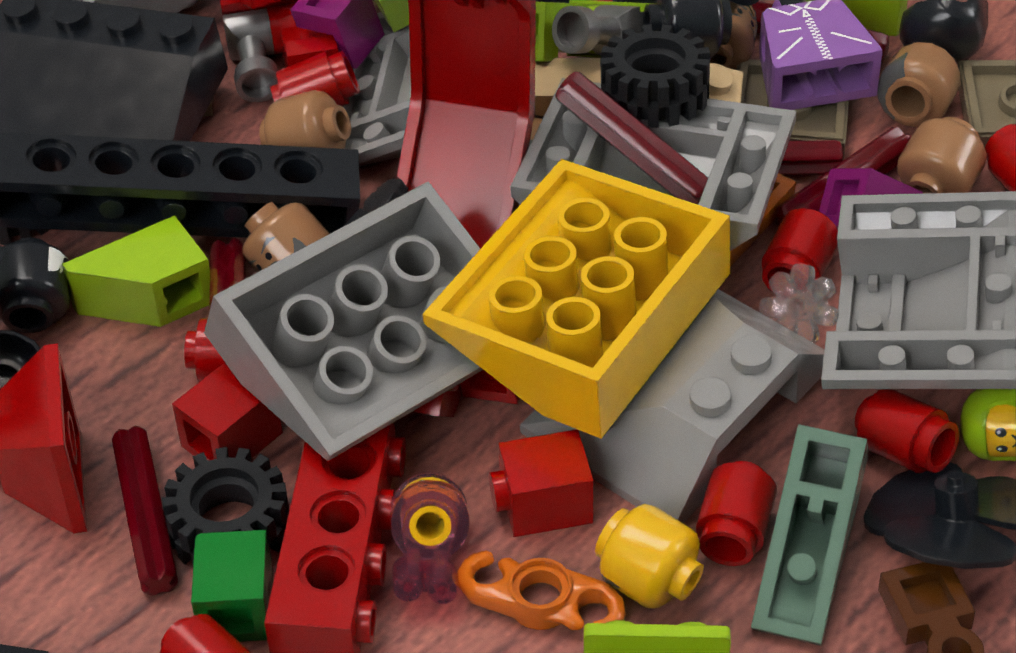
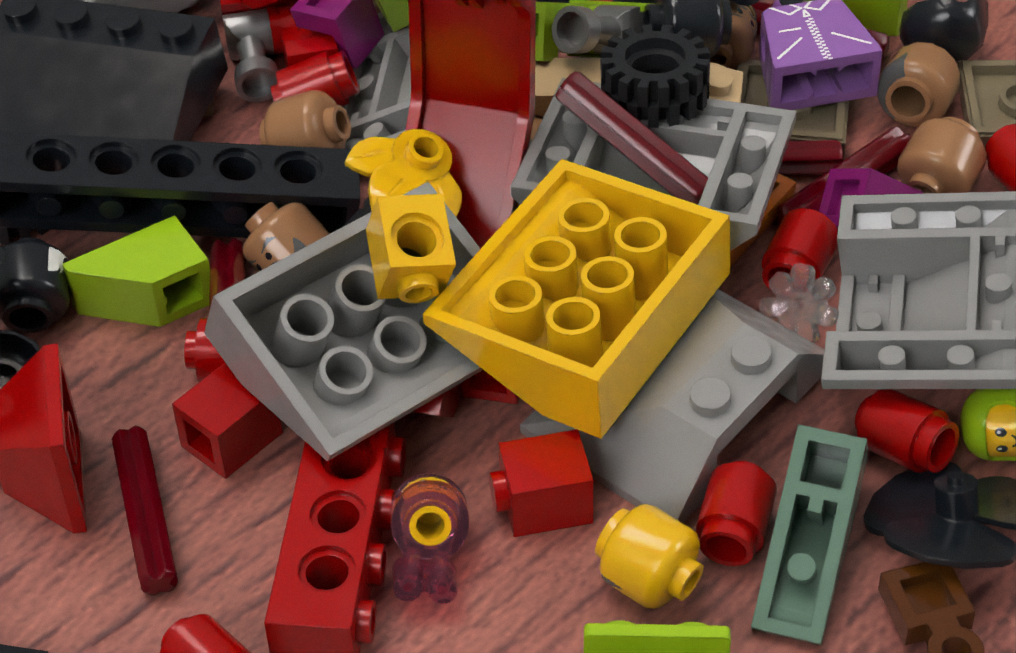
(219, 483): black tyre -> none
(233, 581): green panel -> none
(398, 167): none -> yellow plate
(415, 224): none -> yellow brick
(506, 598): orange piece -> none

